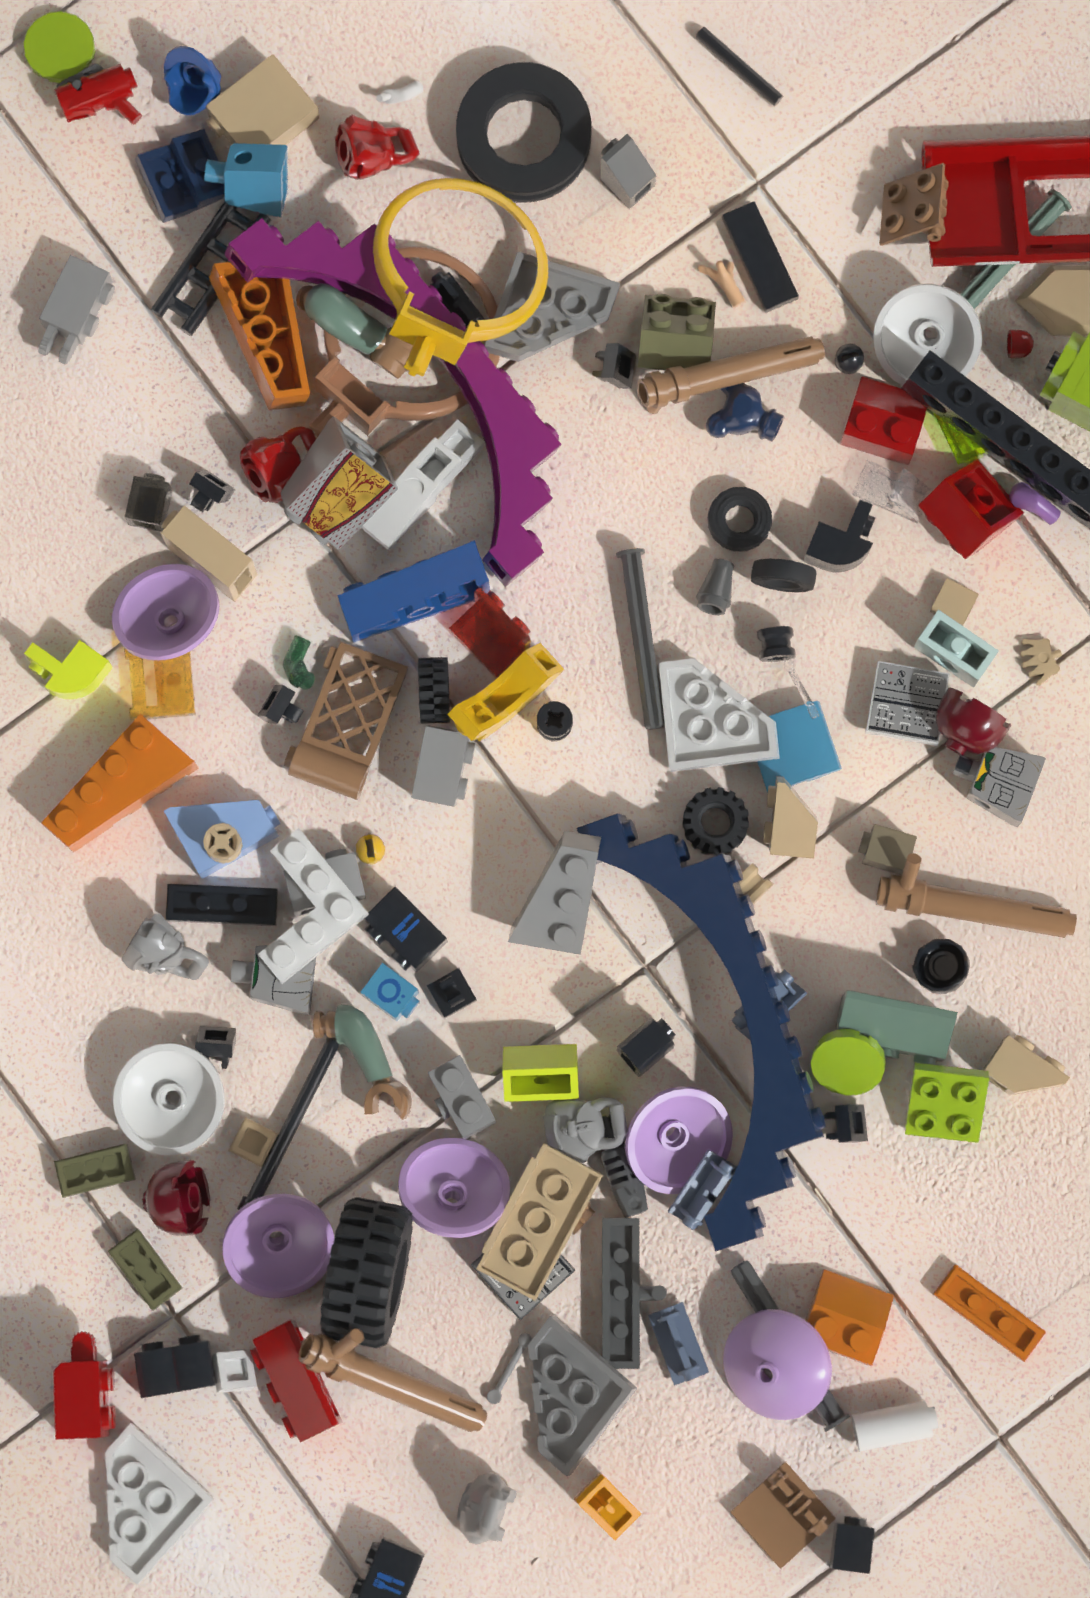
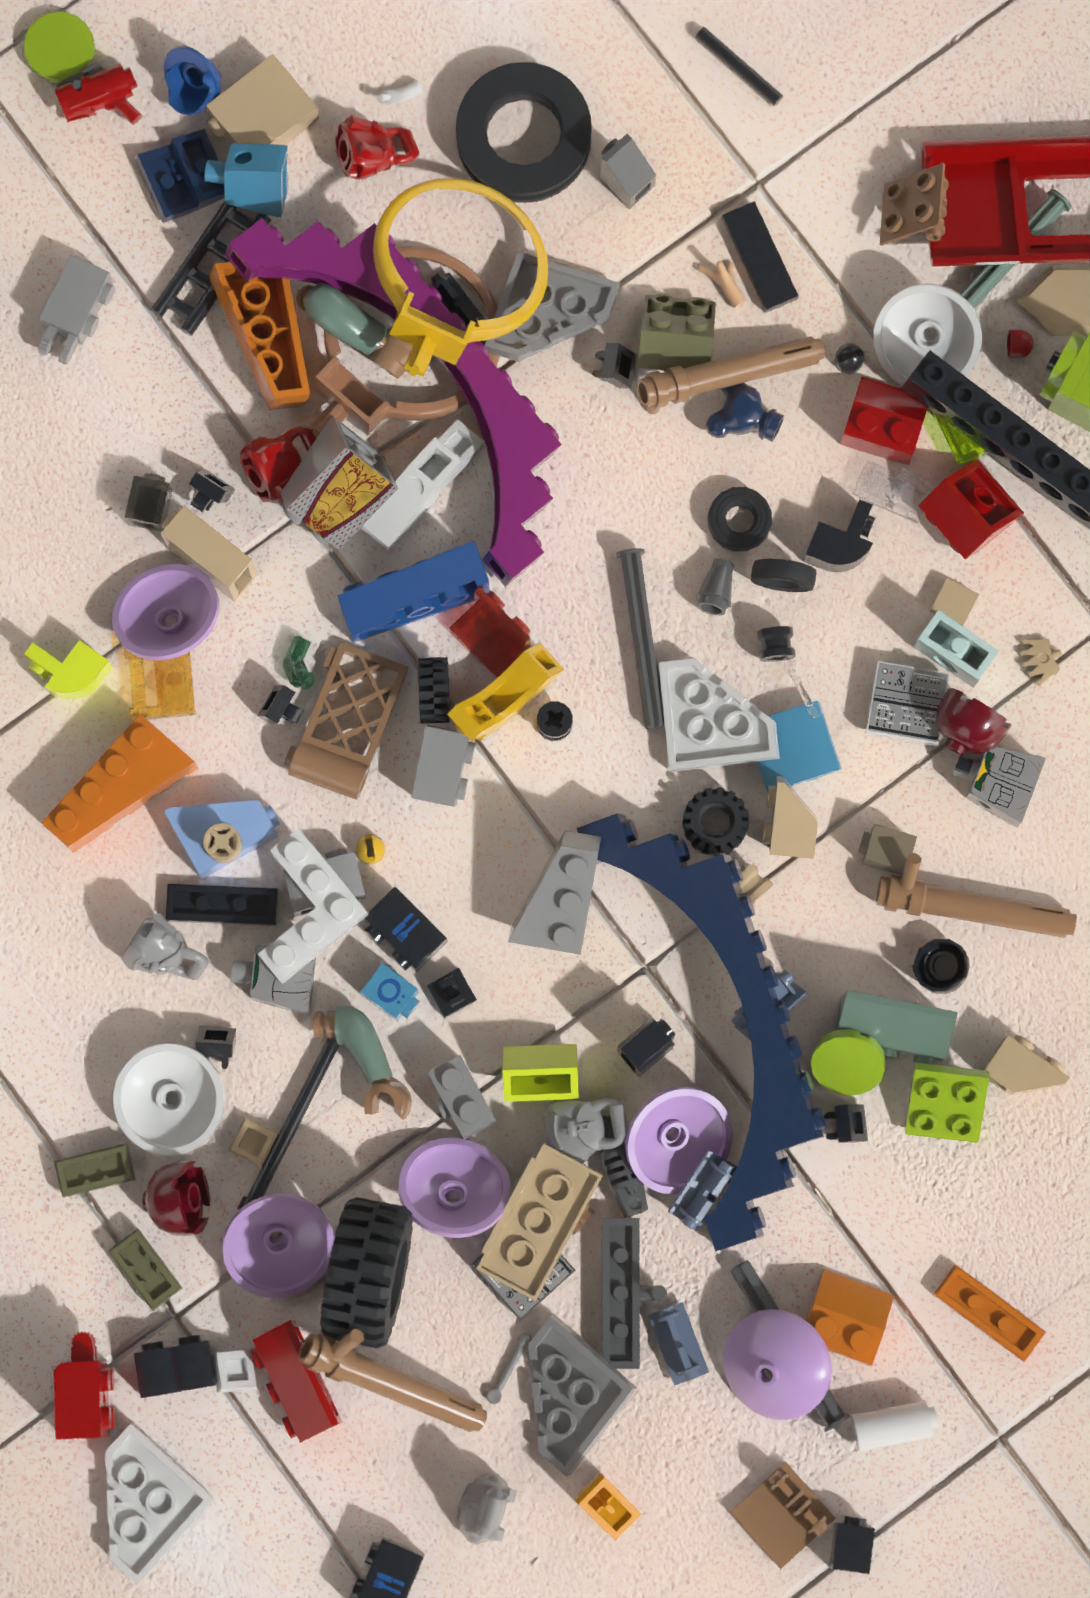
(1030, 500): medium lavender arm -> none

